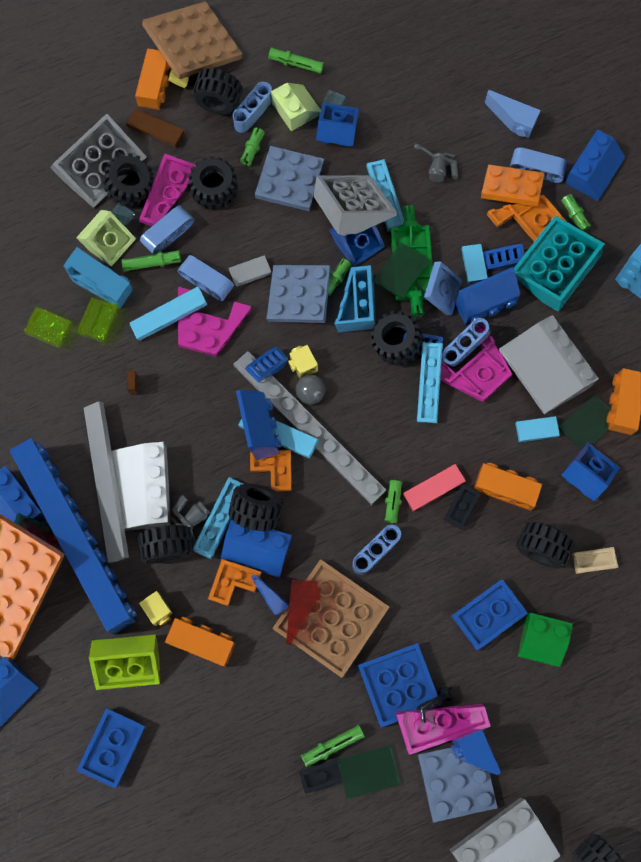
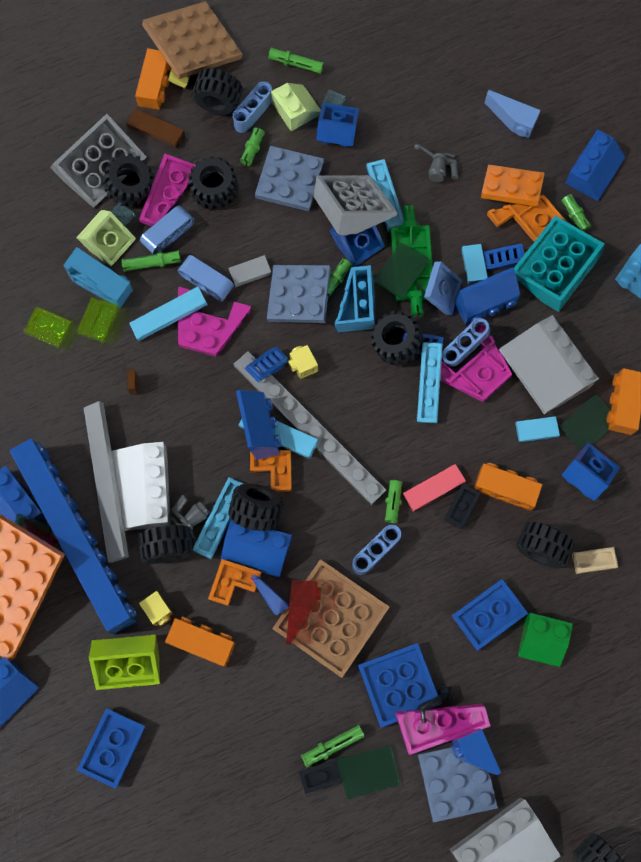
(311, 389): dark grey hair -> none
(551, 166): medium blue beam -> none

